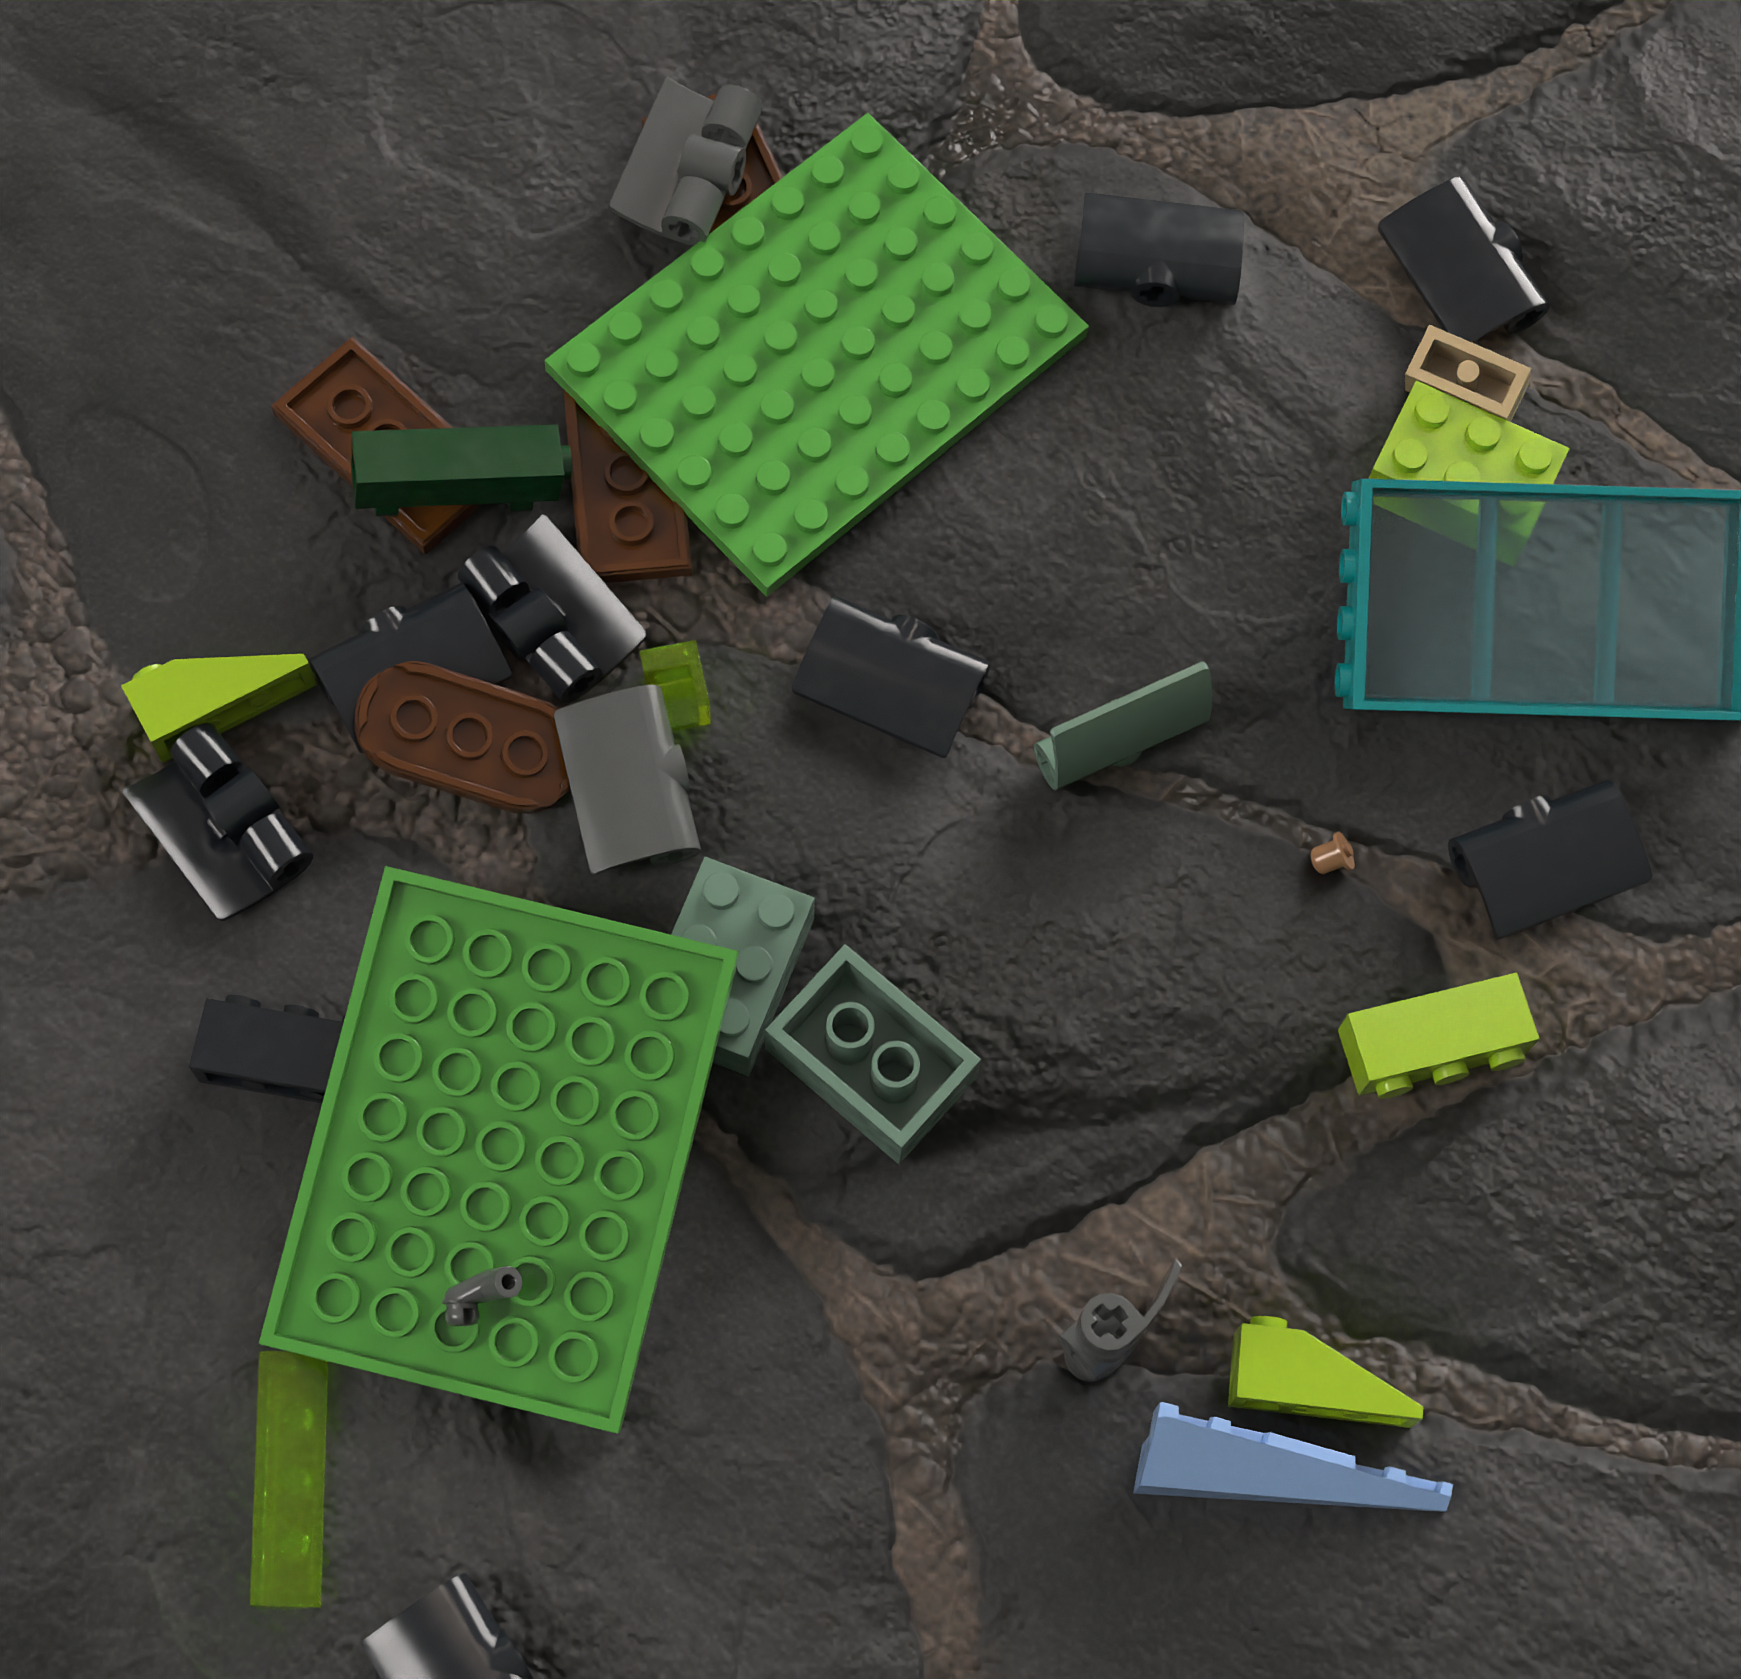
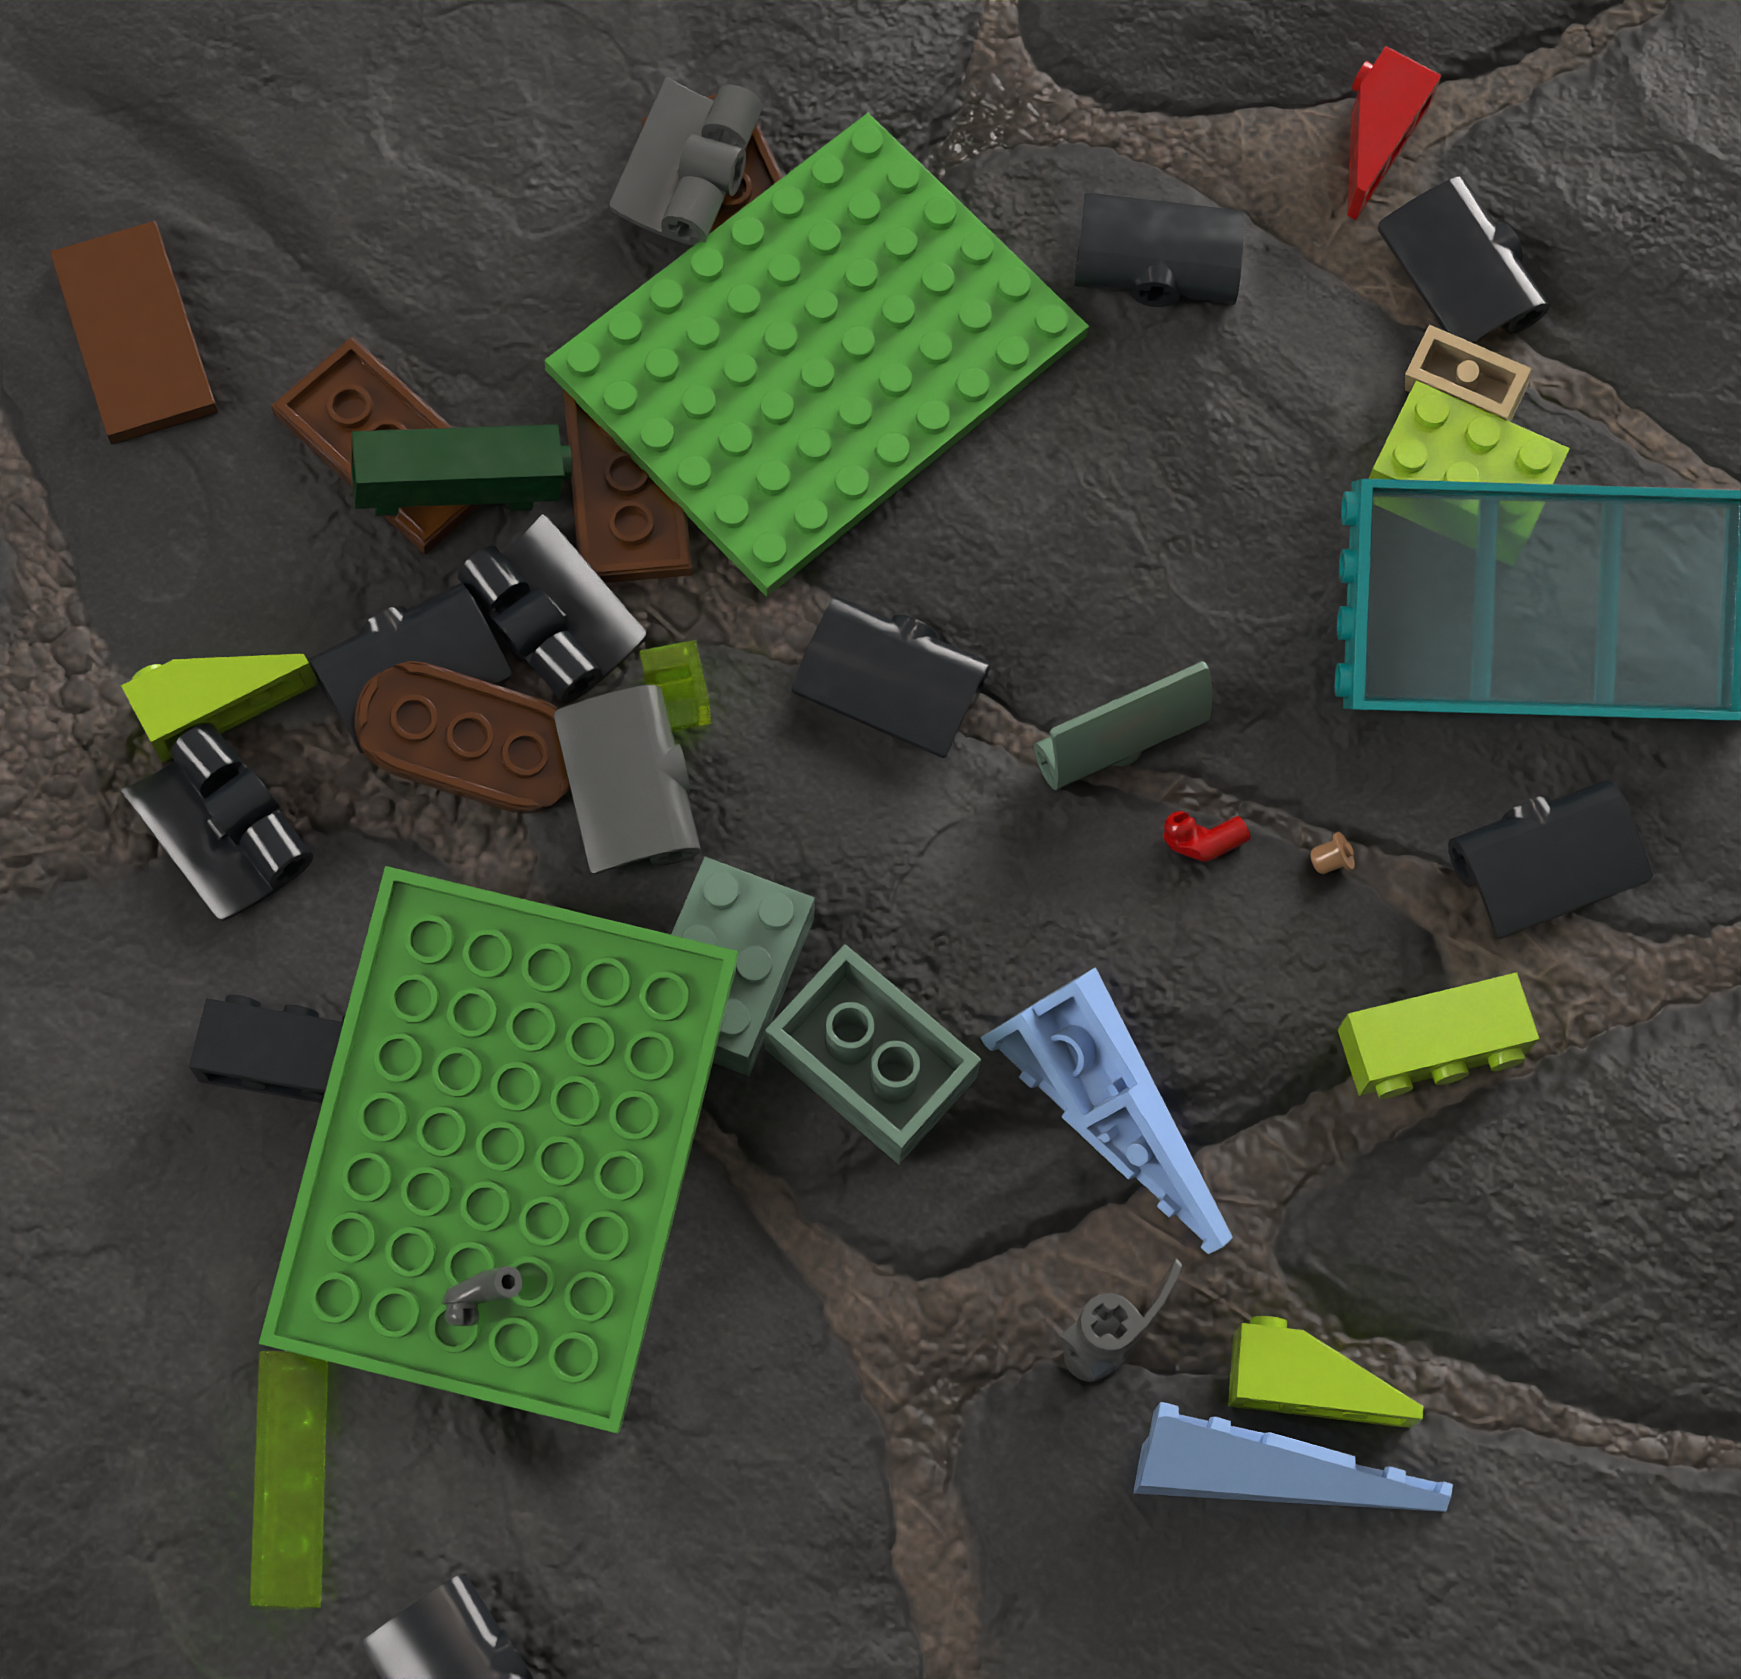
(133, 332): none -> reddish brown tile
(1090, 1067): none -> light blue wedge
(1201, 843): none -> red arm
(1385, 114): none -> red slope

